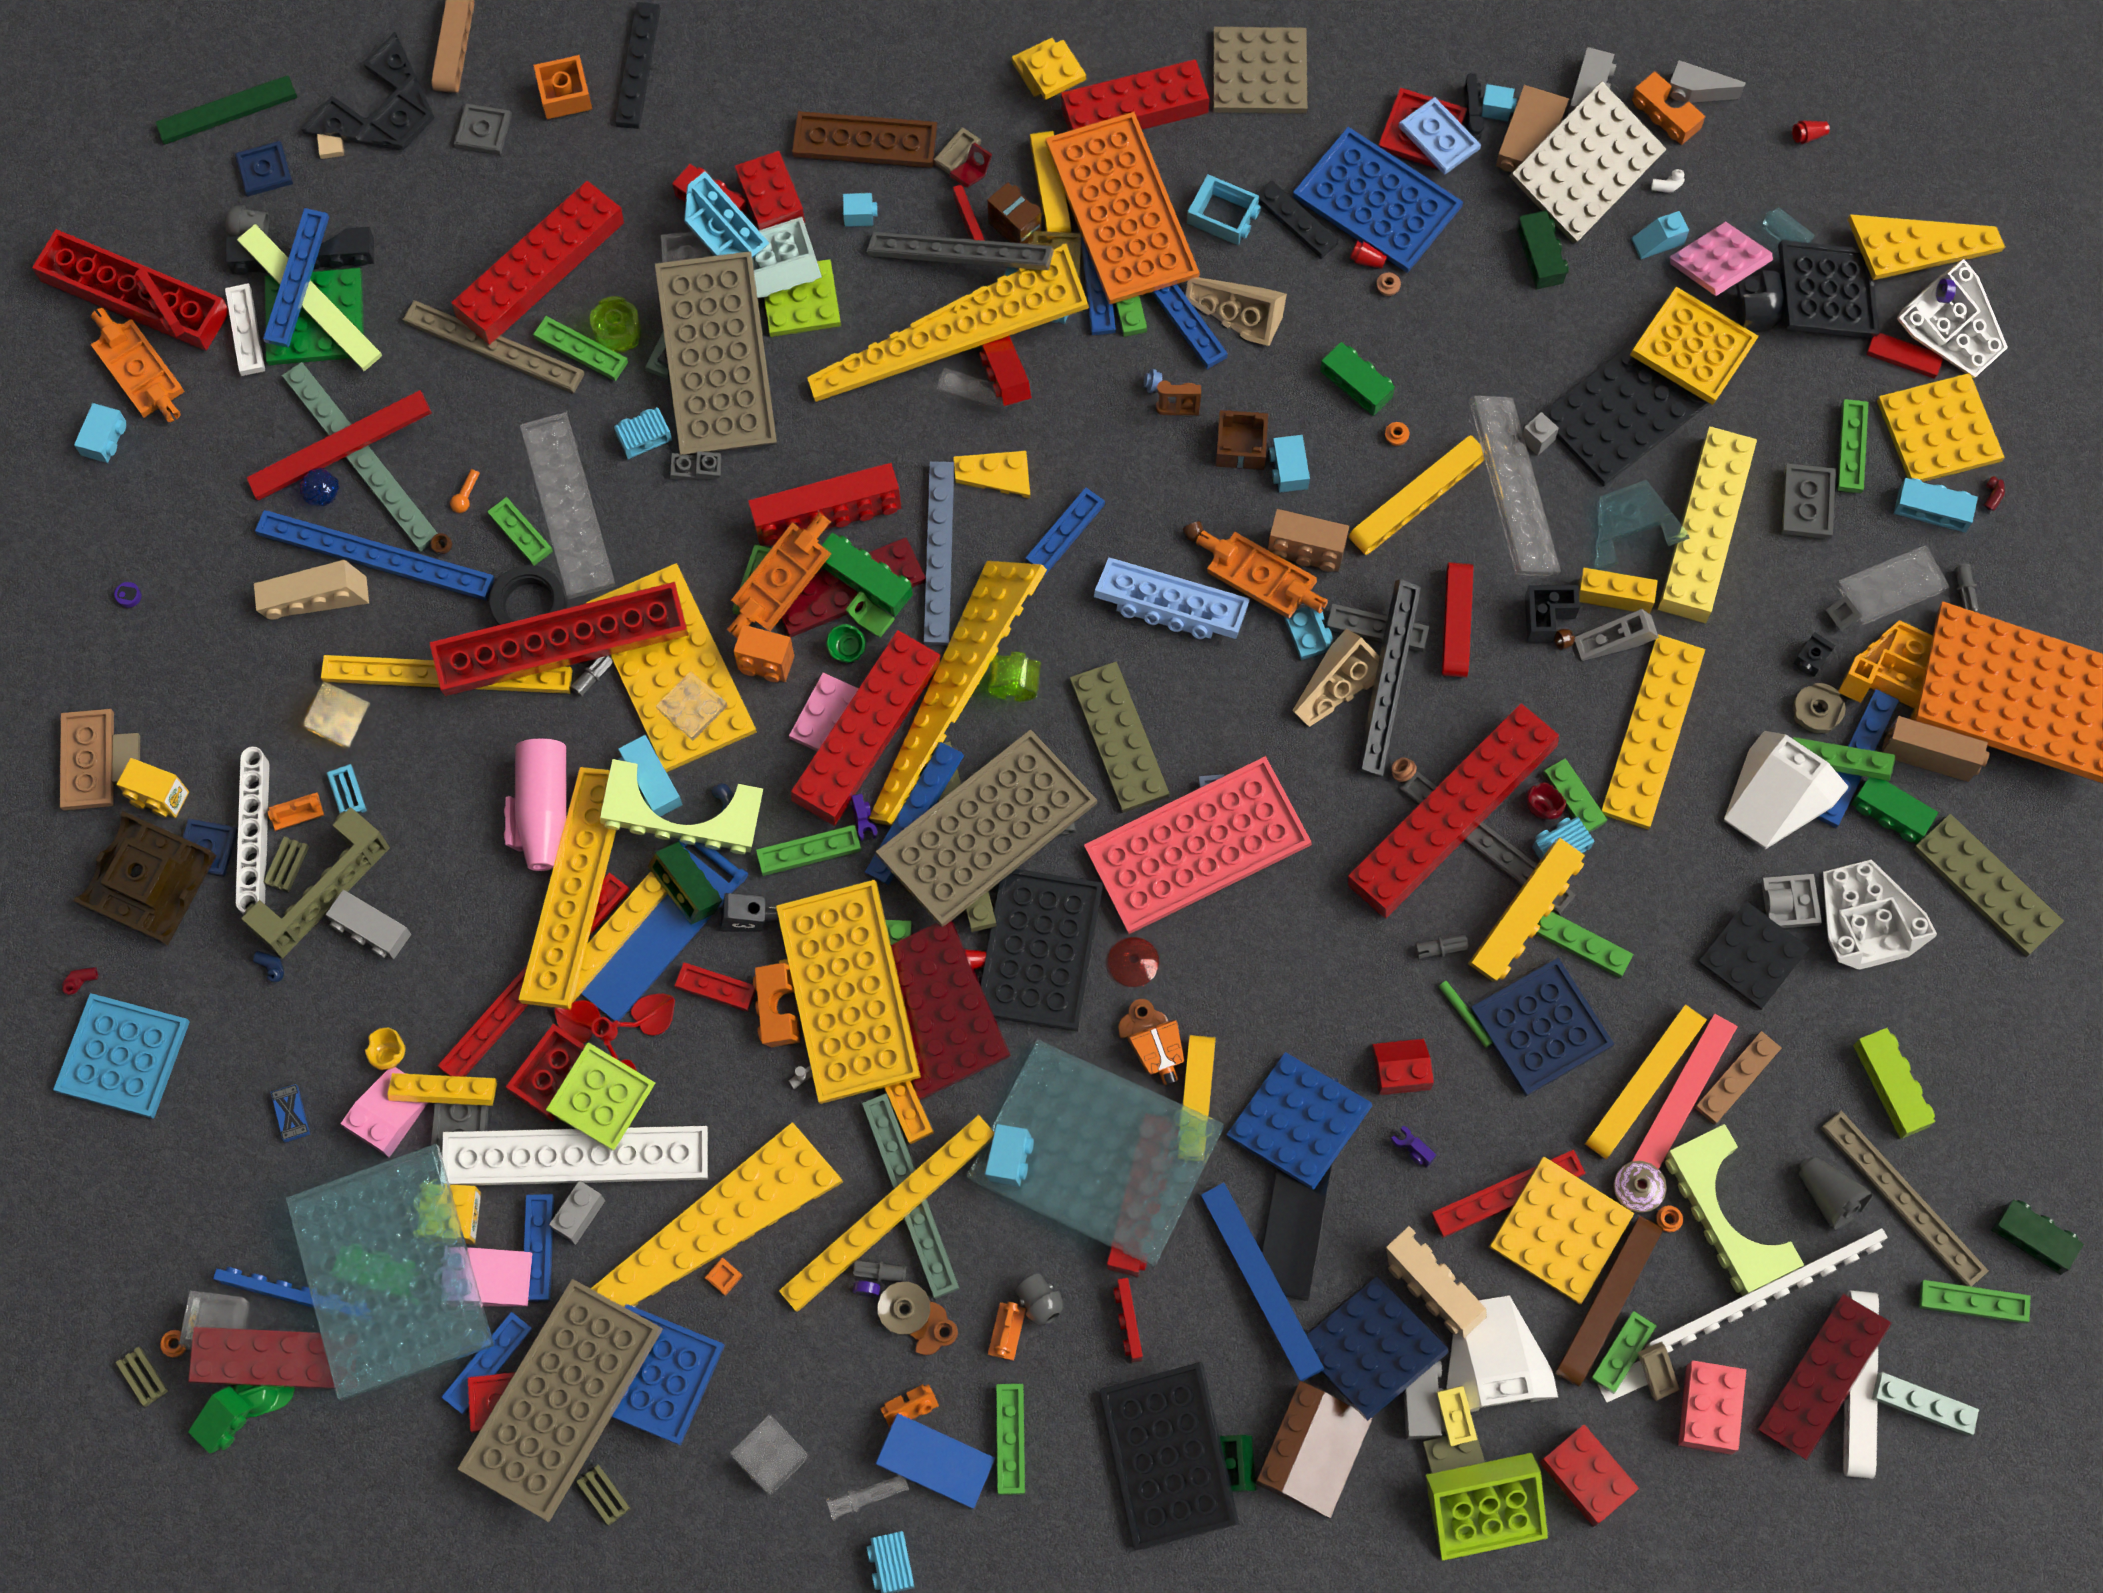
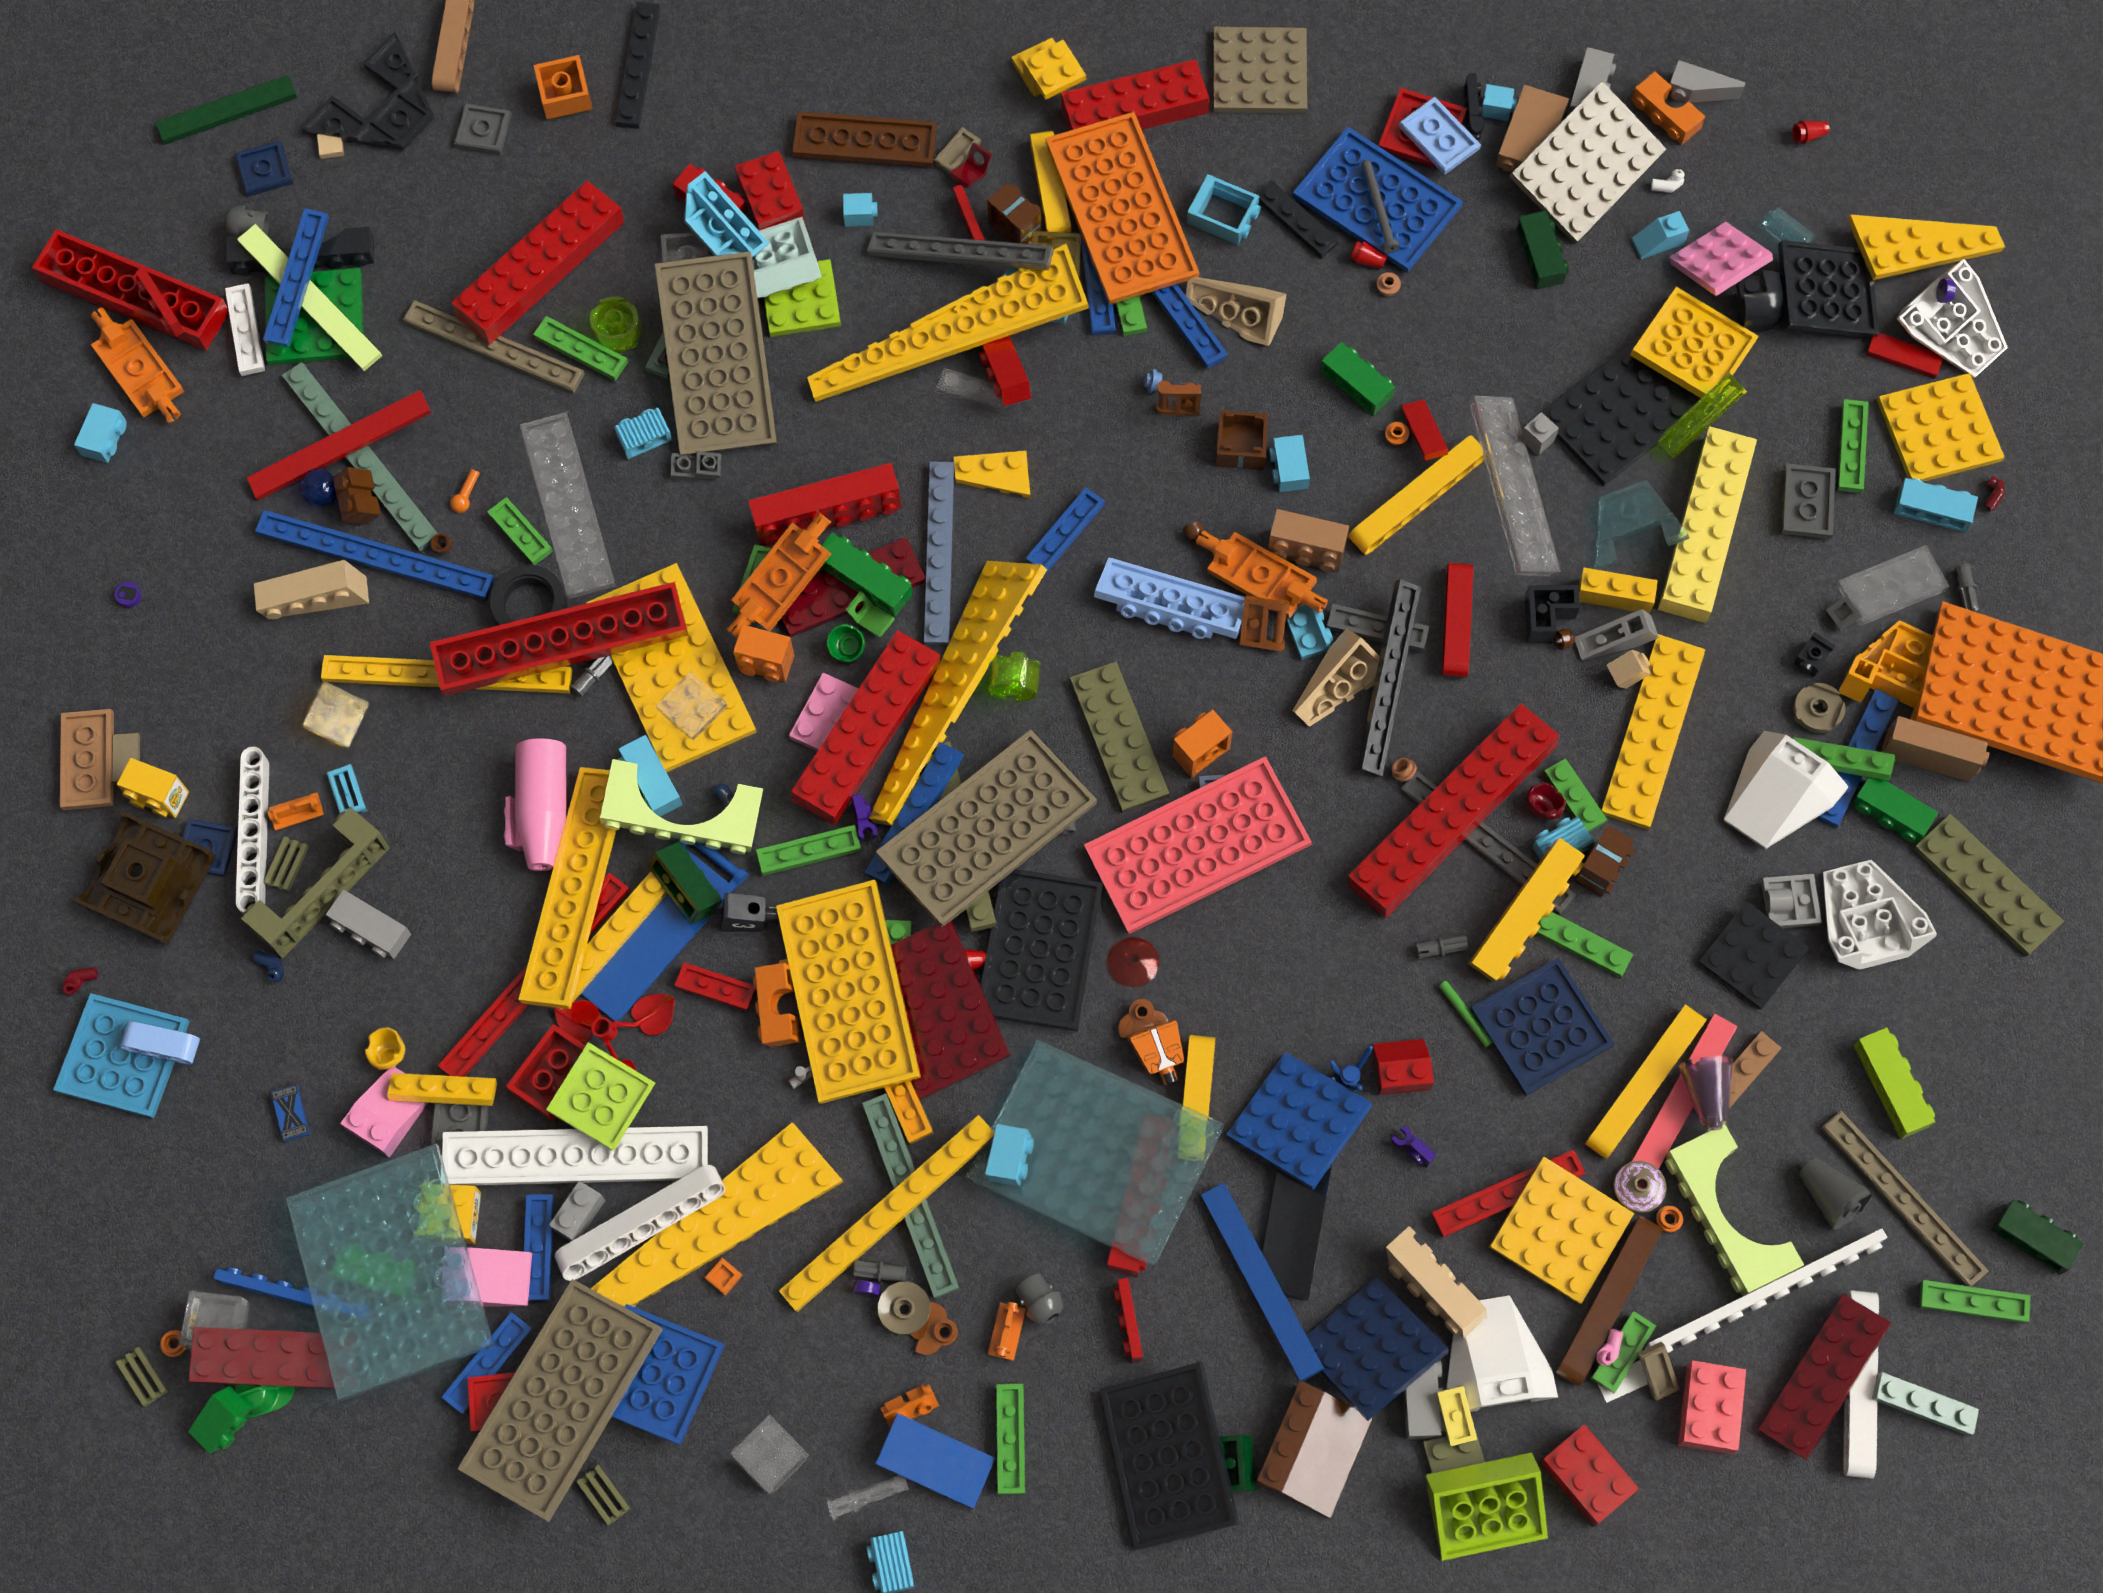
(159, 1042): none -> light blue beam
(355, 496): none -> reddish brown brick
(639, 1222): none -> white beam
(1201, 743): none -> orange brick
(1256, 619): none -> dark orange plate
(1350, 1074): none -> blue plant
(1390, 244): none -> dark grey bar
(1424, 430): none -> red tile
(1605, 861): none -> reddish brown container
(1609, 1352): none -> bright pink arm
(1629, 668): none -> tan brick
(1701, 415): none -> clear neon green plate
(1709, 1089): none -> clear purple cone

